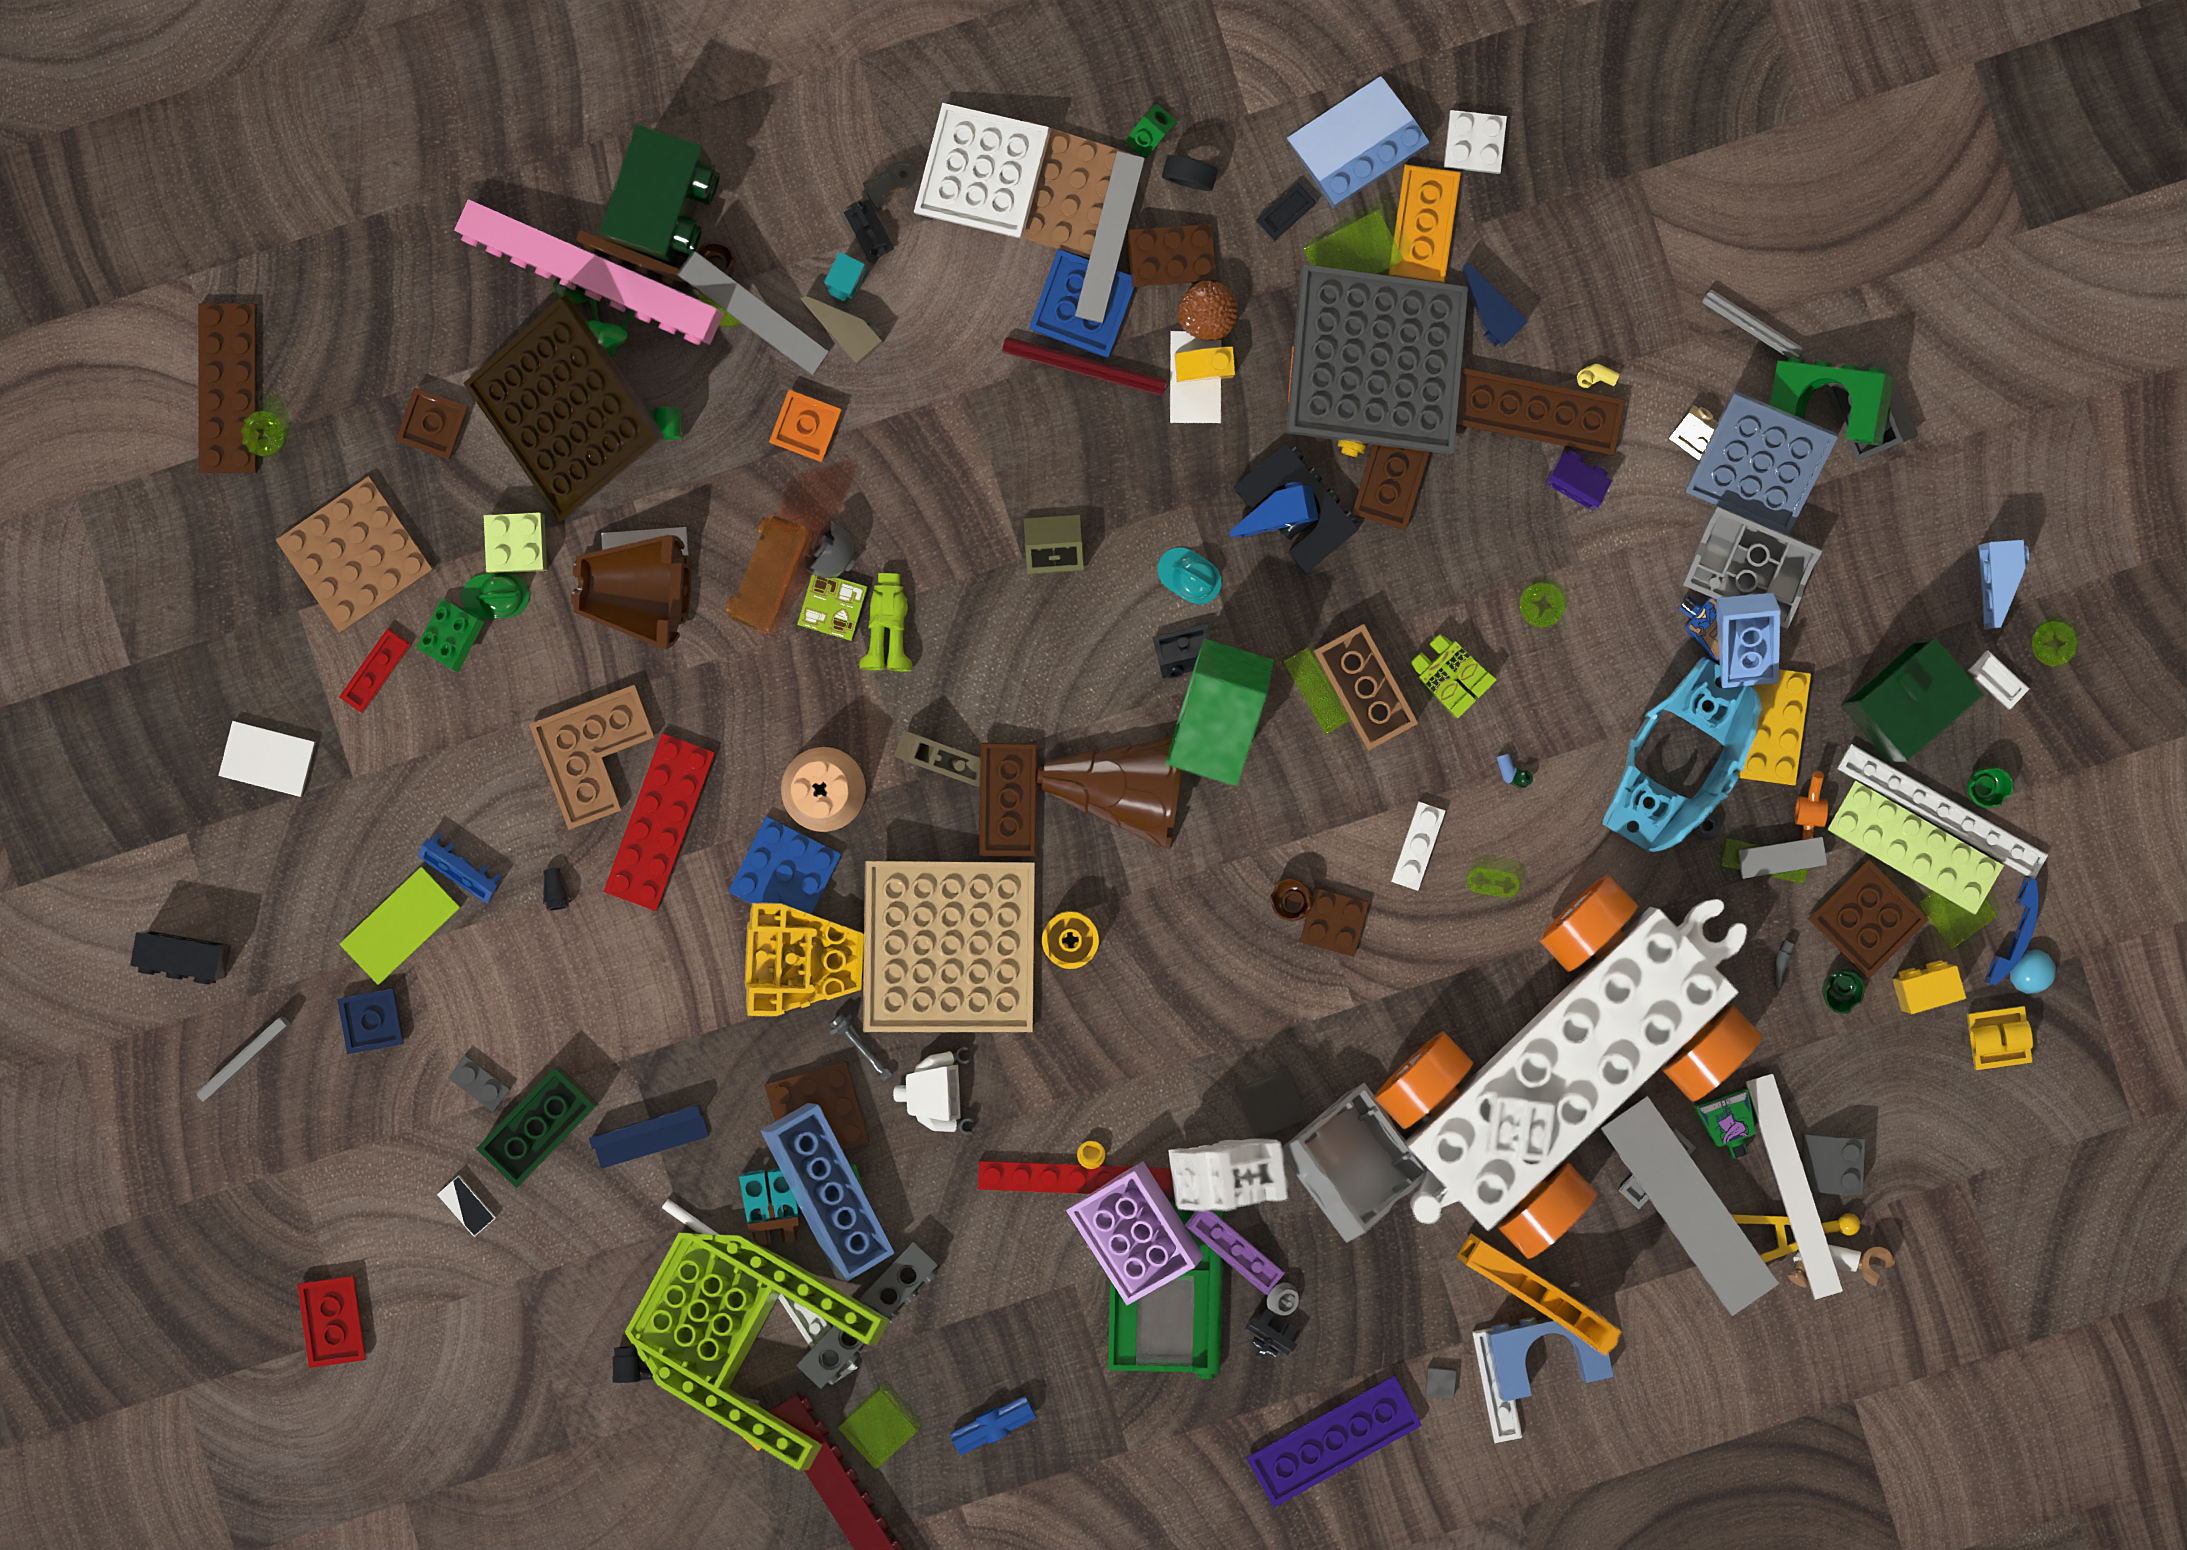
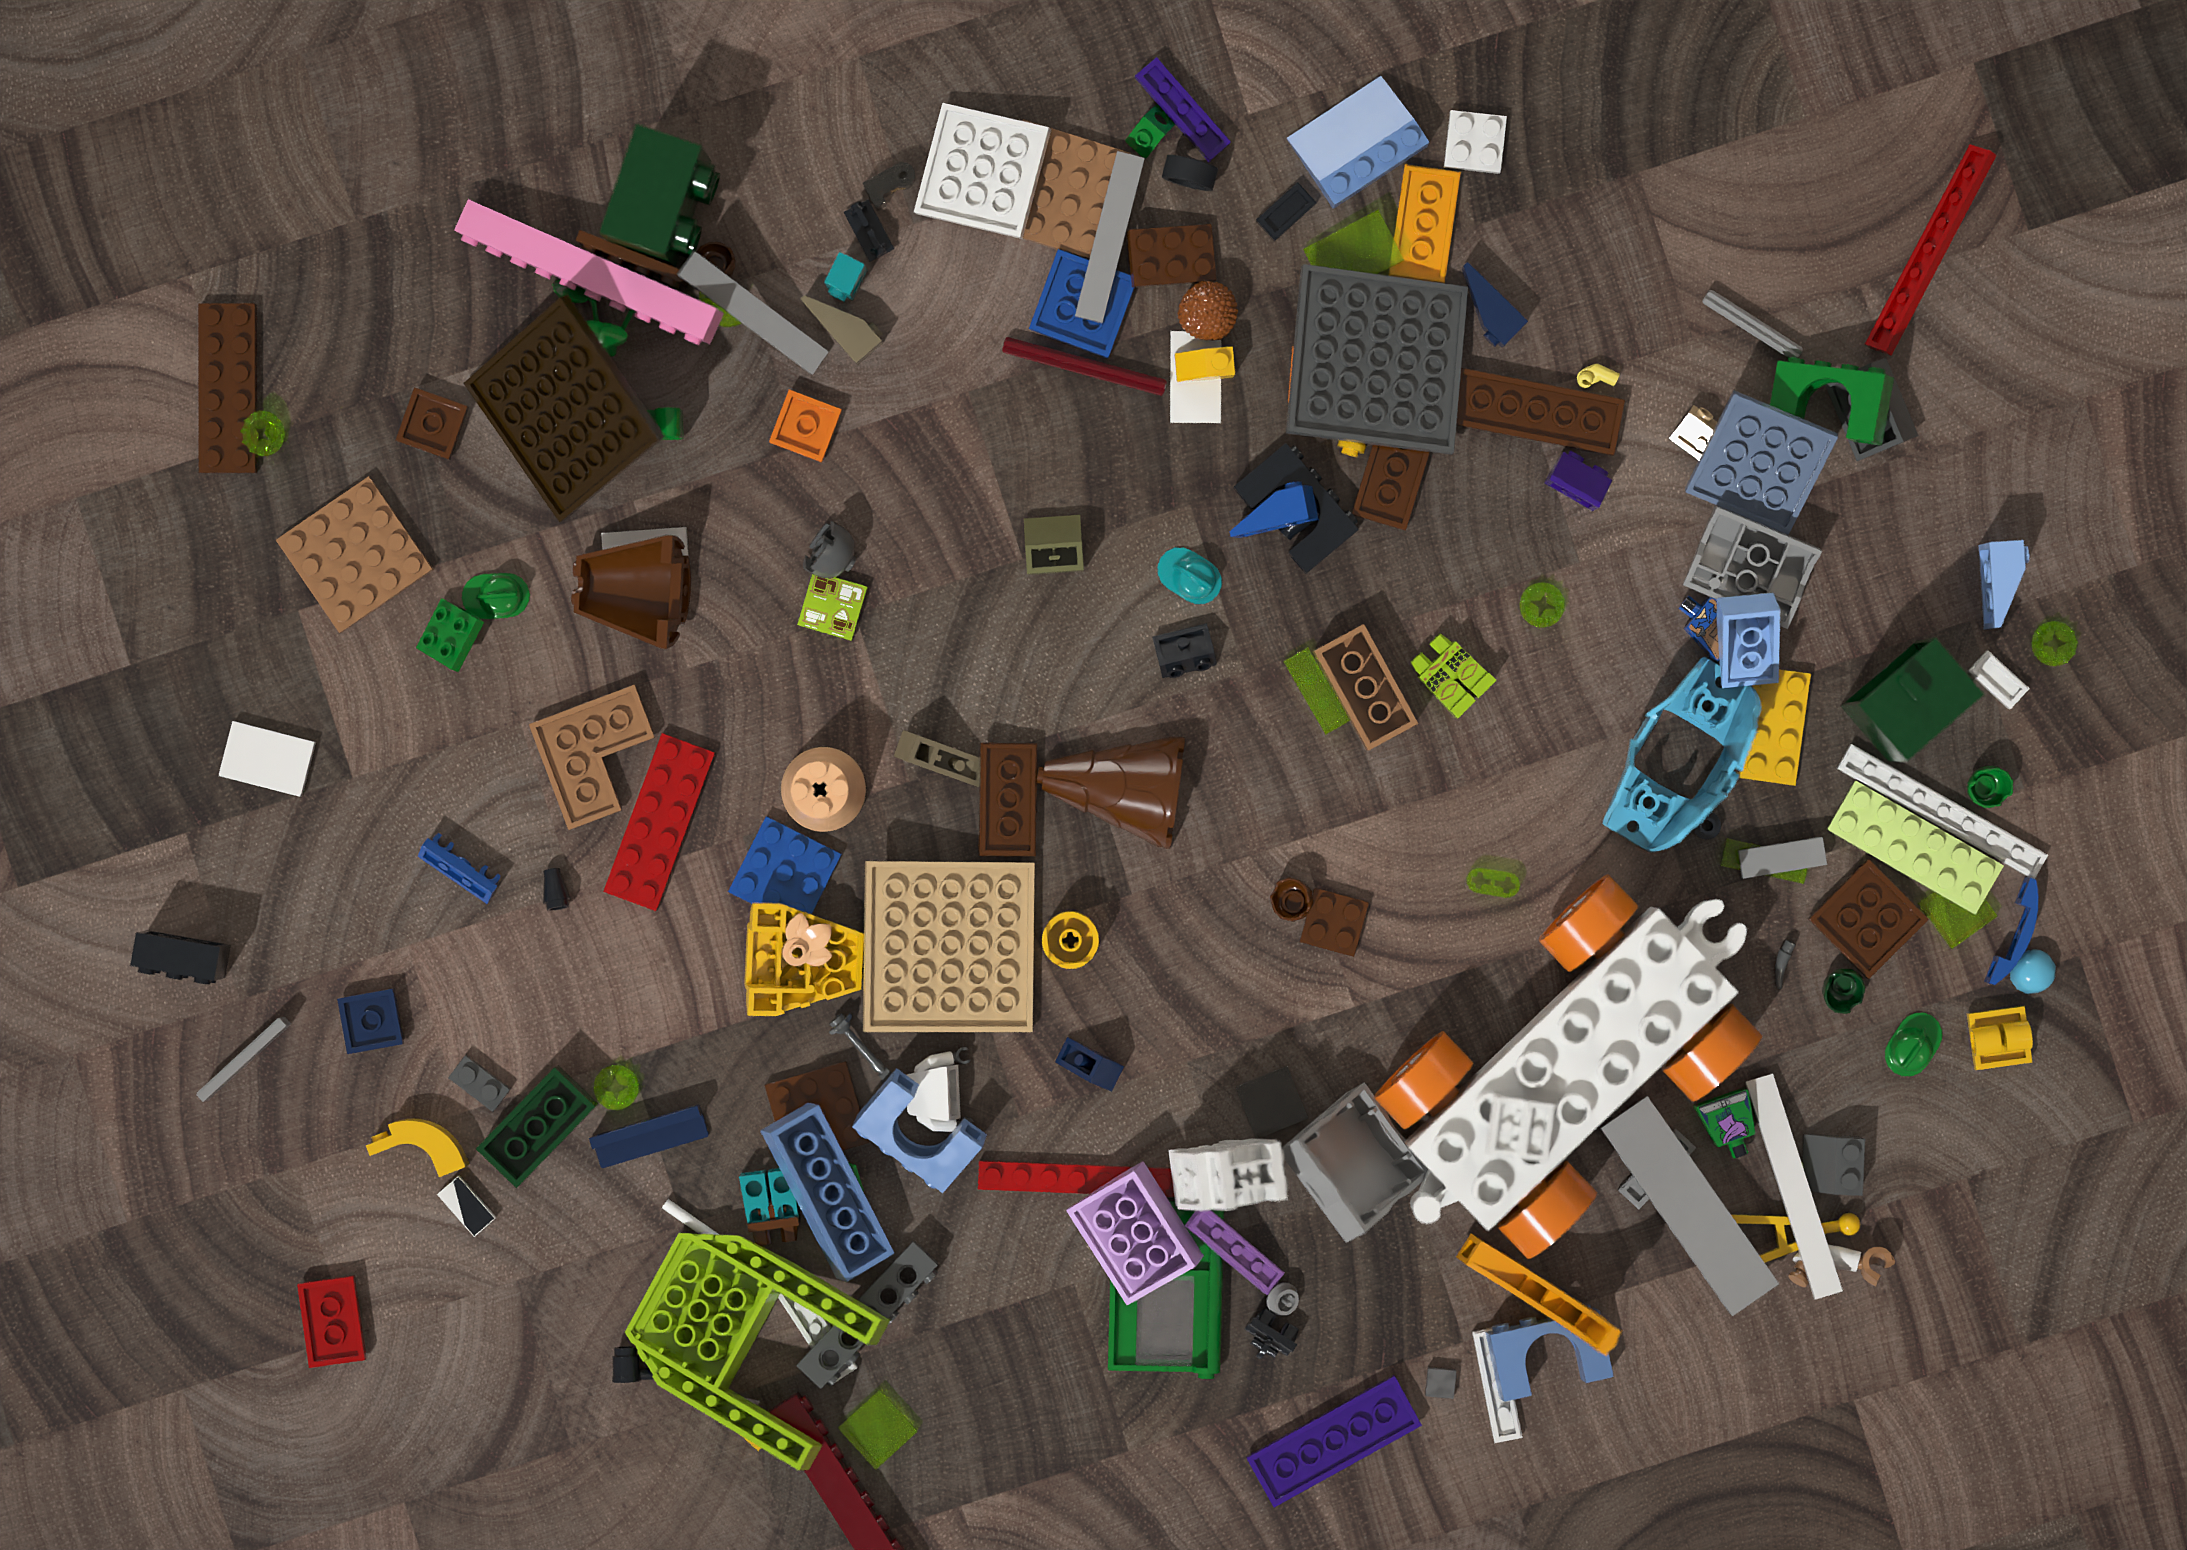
(375, 670): red tile -> none
(400, 925): lime tile -> none
(433, 1138): none -> yellow arch
(515, 543): yellowish green brick -> none
(624, 1077): none -> clear neon green gear
(769, 573): clear orange windscreen -> none
(810, 939): none -> light nougat plate
(887, 610): lime piece -> none
(935, 1163): none -> medium blue arch
(993, 1425): blue piece -> none
(1089, 1064): none -> dark blue slope
(1091, 1154): yellow plate -> none
(1182, 109): none -> dark purple plate
(1220, 712): green piece -> none
(1418, 846): white plate -> none
(1513, 775): arm -> none
(1812, 810): orange piece -> none
(1913, 1044): none -> green piece
(1928, 988): yellow brick -> none
(1930, 249): none -> red plate

